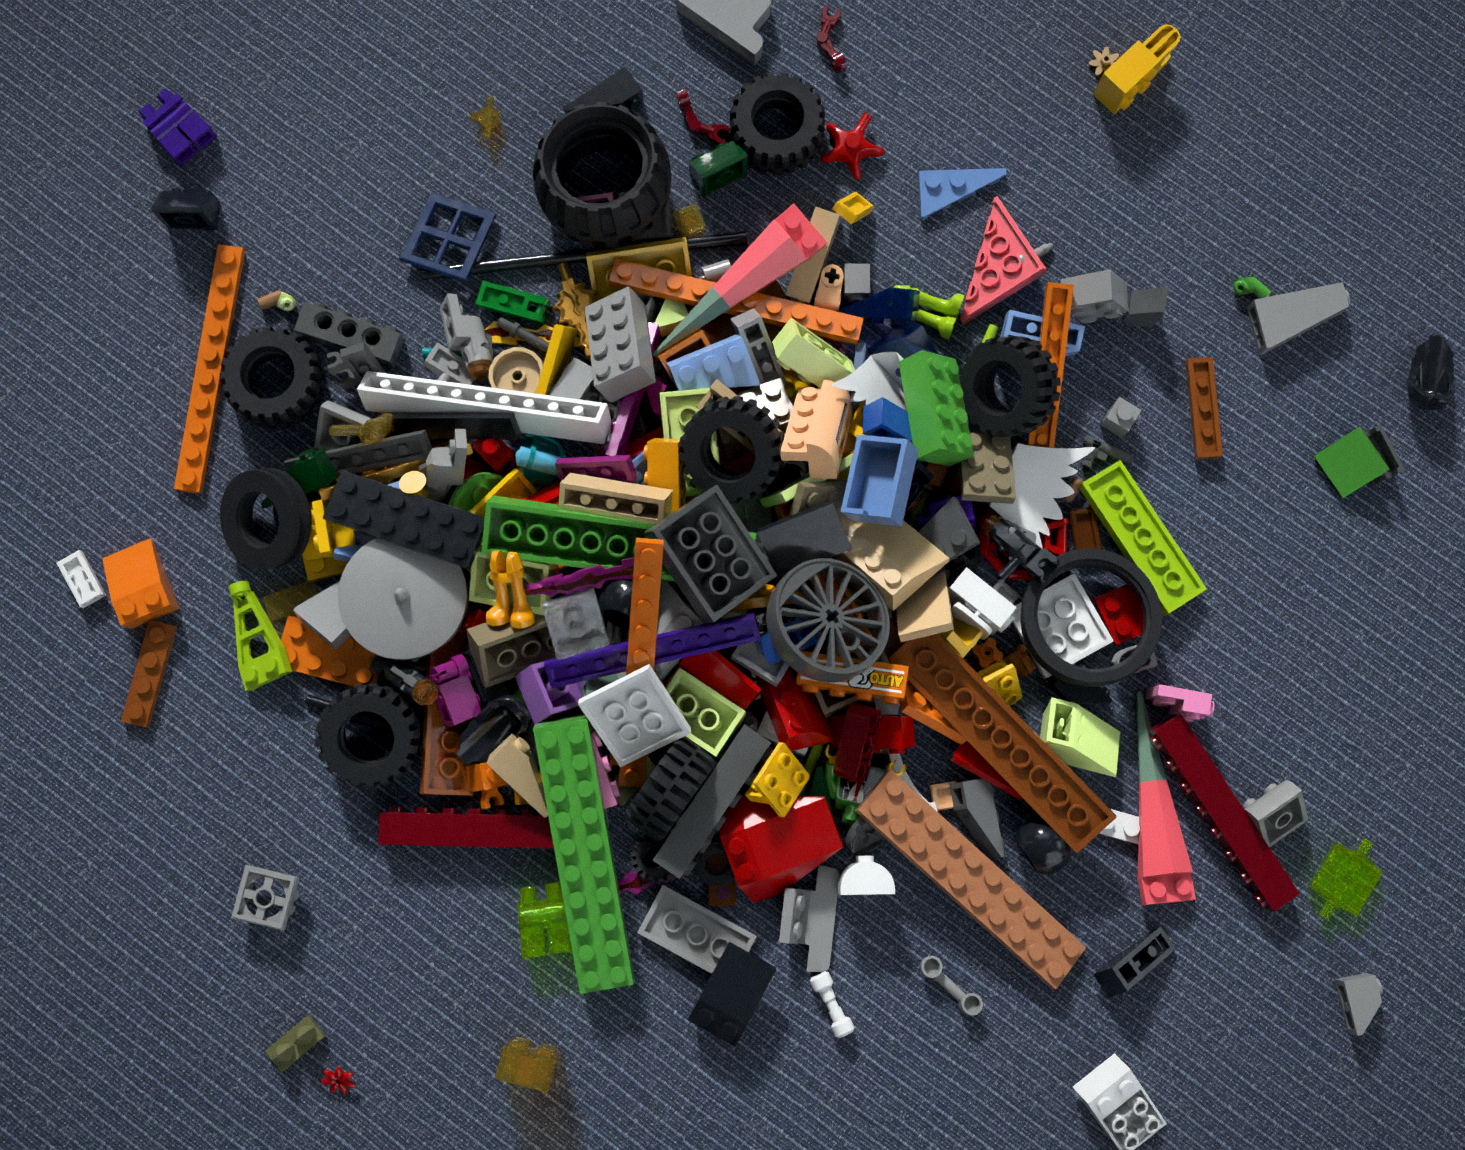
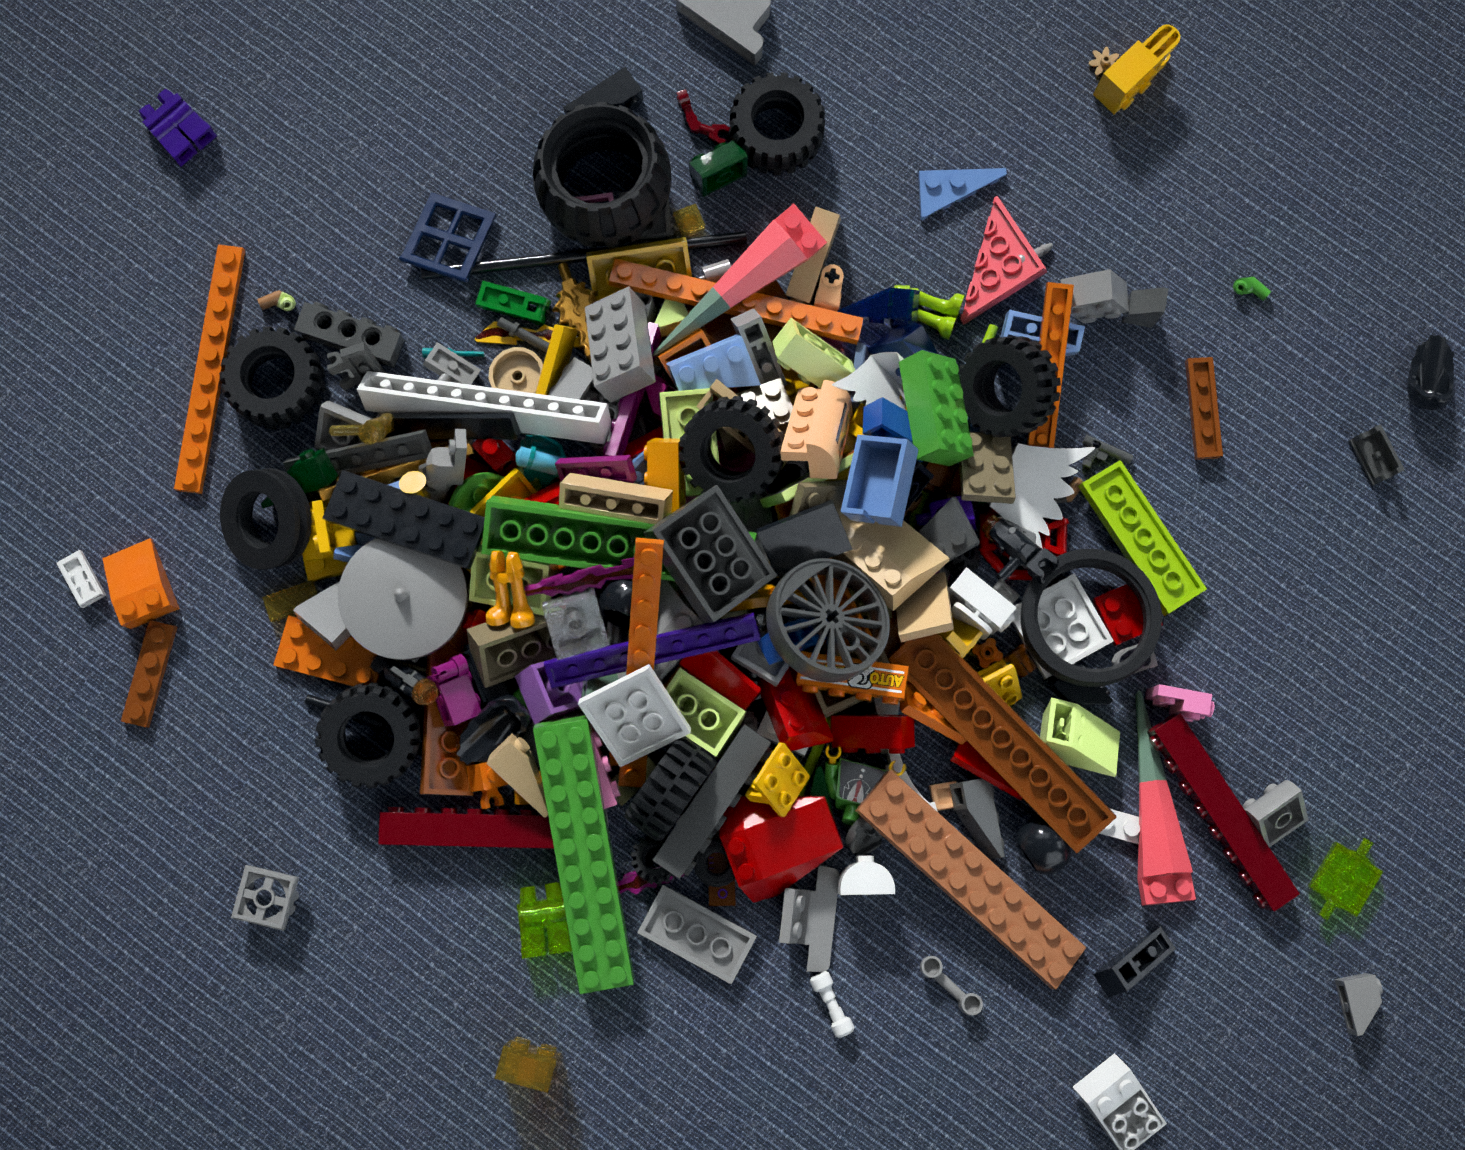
(187, 209): black slope -> none
(268, 666): lime plate -> none
(295, 1043): olive tile -> none
(338, 1080): red plant -> none
(468, 337): light grey plate -> none
(484, 118): clear yellow piece -> none
(732, 994): black slope -> none
(829, 22): dark red piece -> none
(851, 146): red animal -> none
(853, 207): yellow tile -> none
(856, 282): light grey brick -> none
(857, 742): dark red beam -> none
(1084, 529): reddish brown tile -> none
(1120, 417): light grey brick -> none
(1291, 314): light grey slope -> none
(1351, 462): bright green tile -> none

